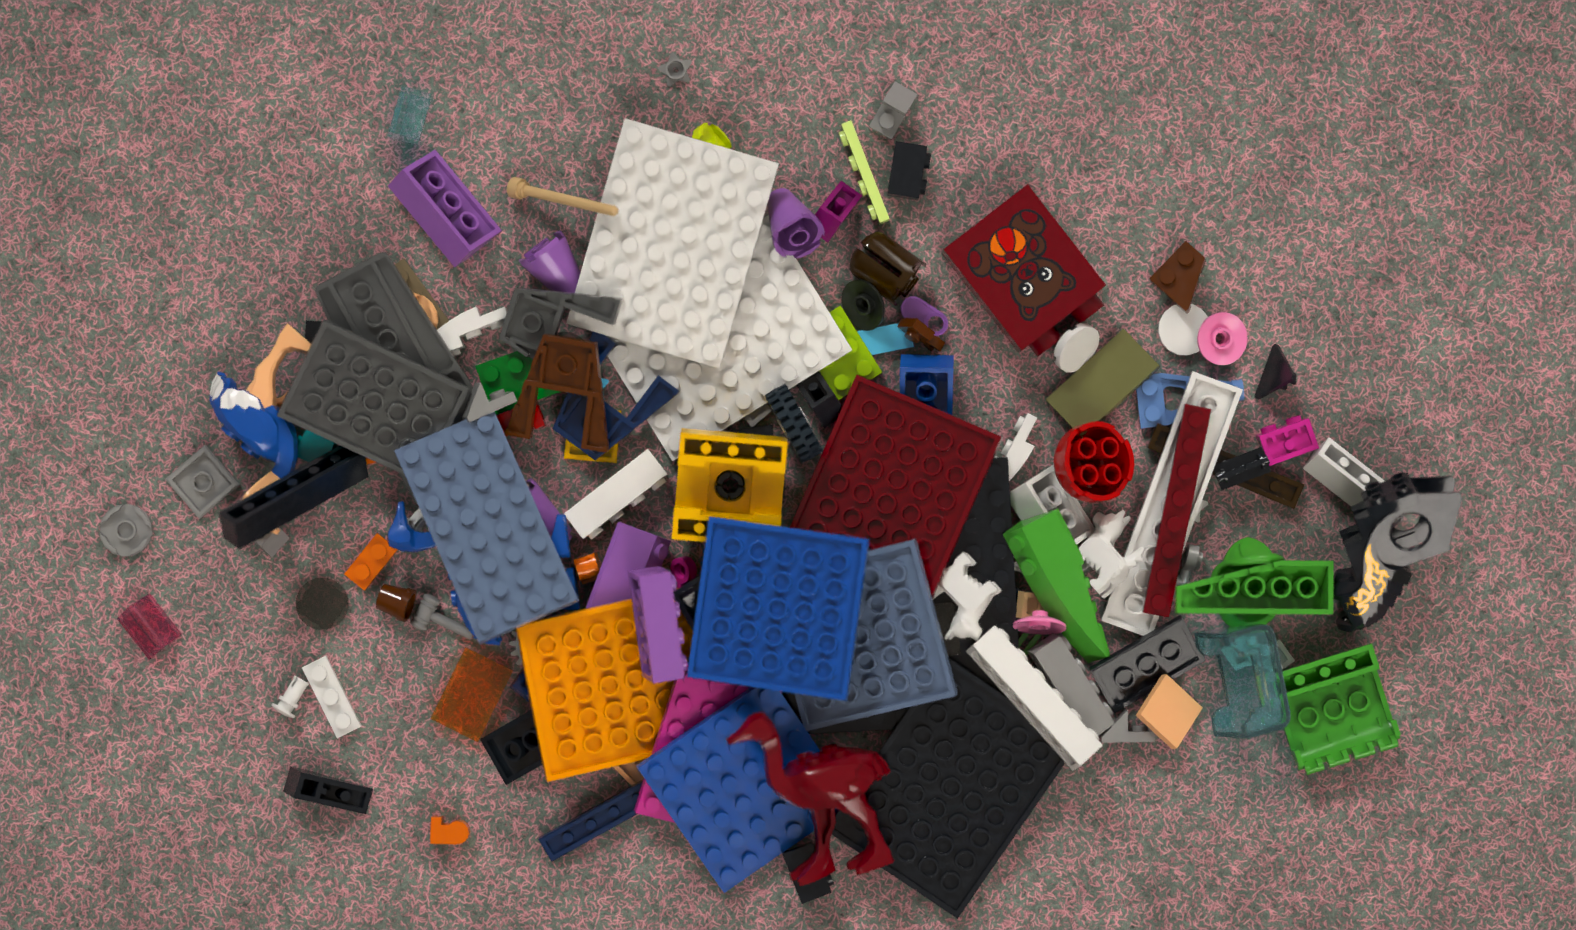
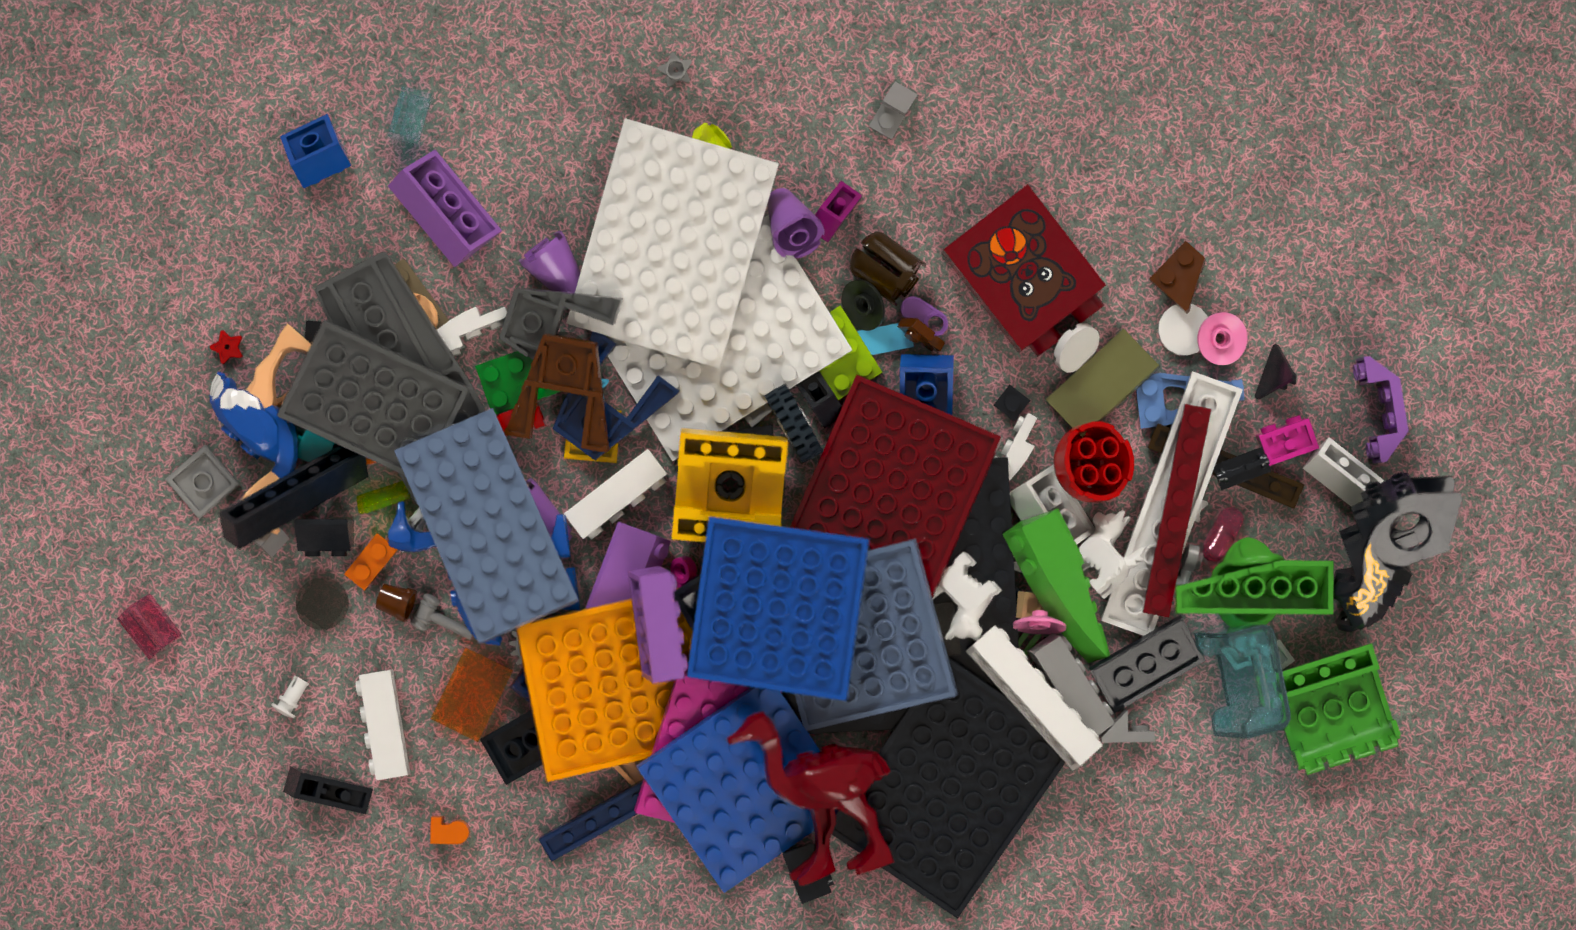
(134, 534): light grey tile -> none
(232, 352): none -> red plate
(315, 151): none -> blue slope
(324, 535): none -> black slope
(331, 696): white plate -> none
(382, 497): none -> clear neon green slope
(384, 724): none -> white brick
(479, 405): light grey slope -> none
(520, 188): tan piece -> none
(587, 567): orange leg -> none
(859, 162): yellowish green plate -> none
(907, 171): black brick -> none
(1011, 402): none -> black plate
(1169, 711): light nougat tile -> none
(1222, 534): none -> clear pink arm
(1368, 372): none -> medium lavender slope

